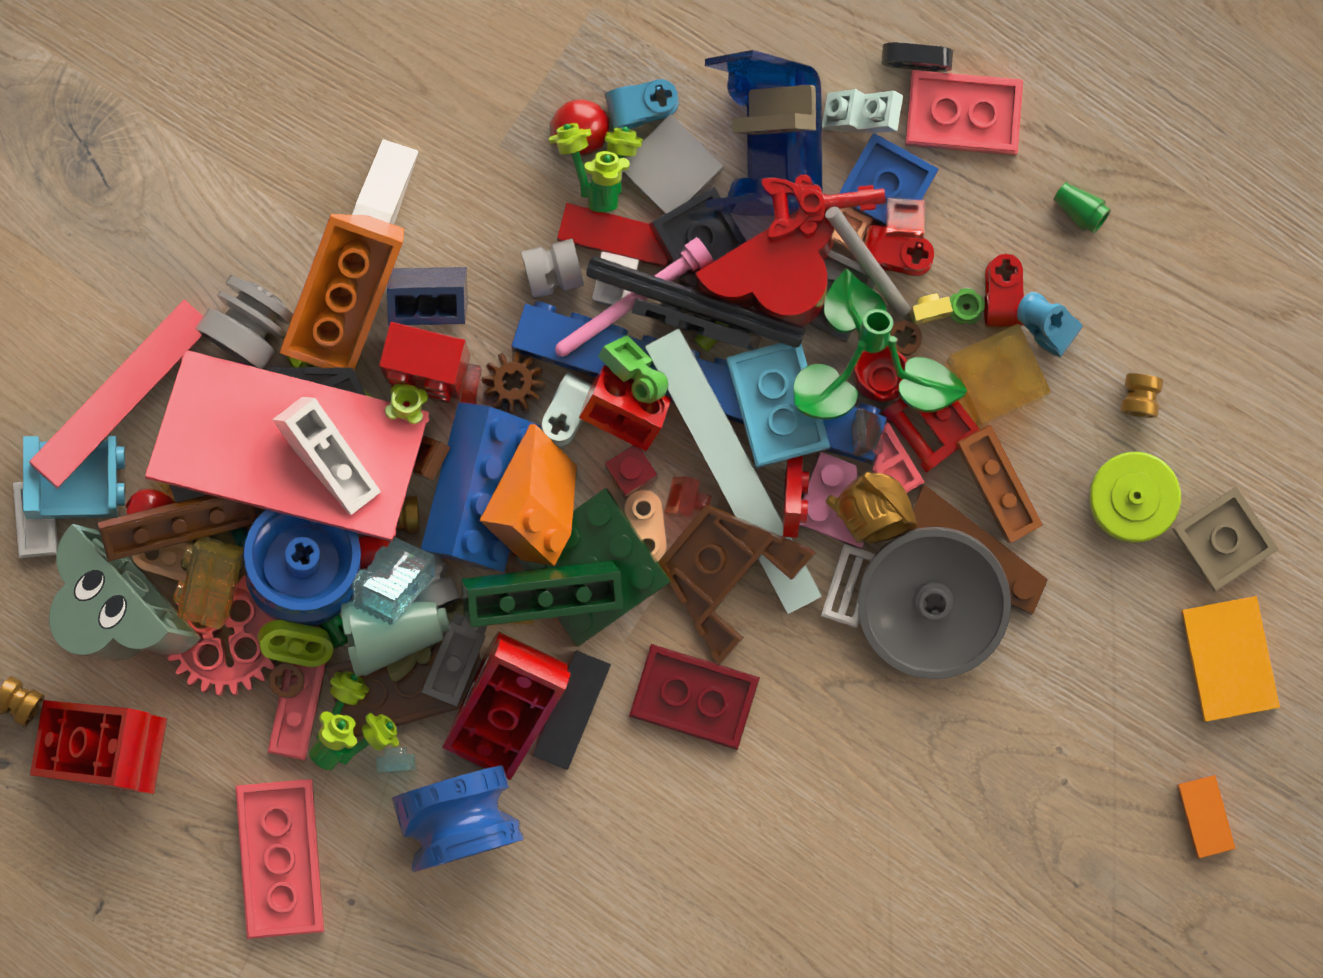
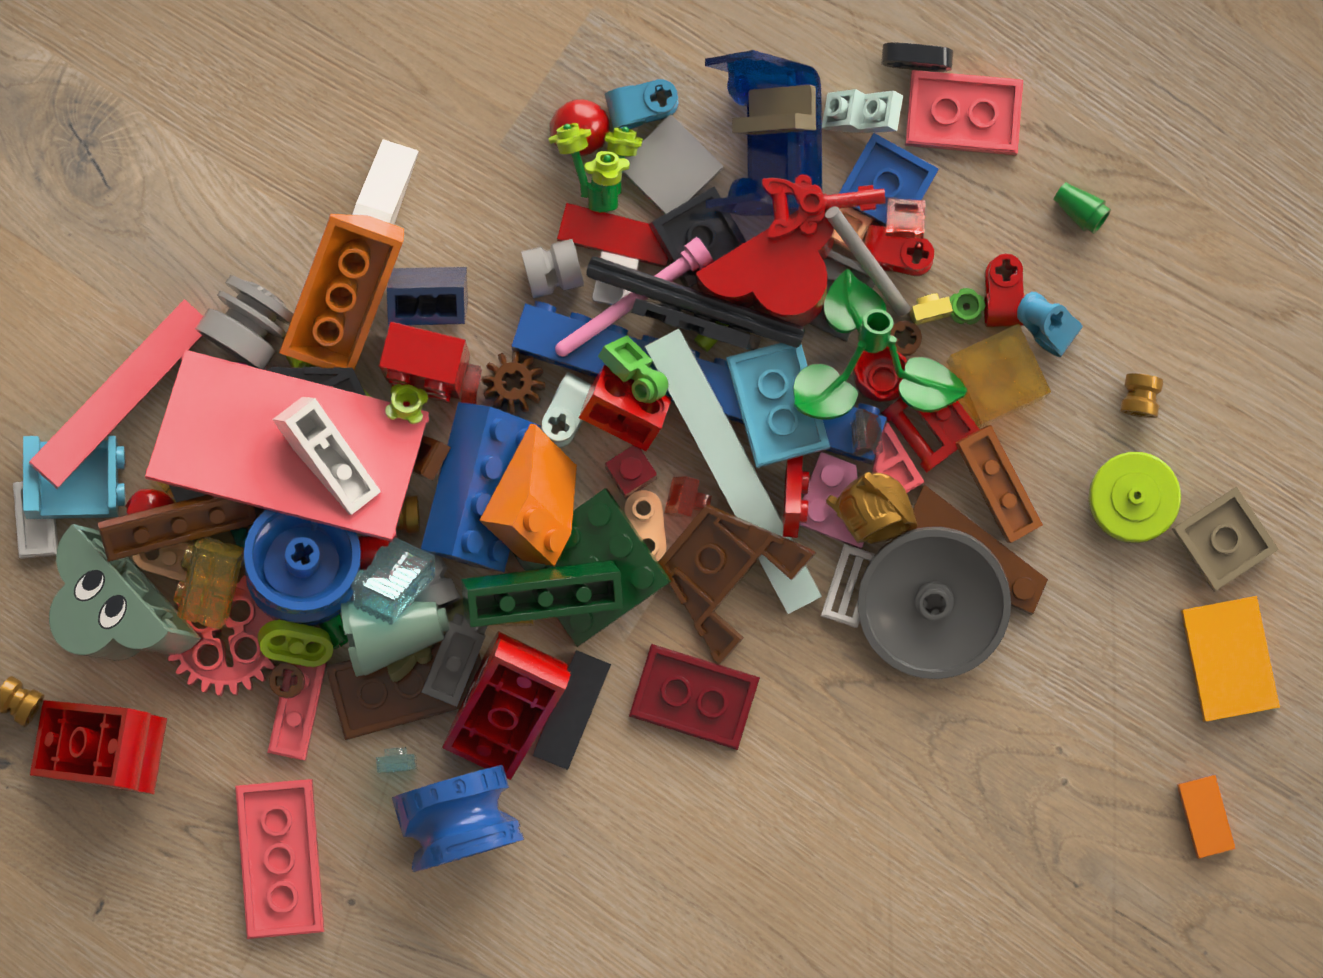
(337, 730): lime plant -> none

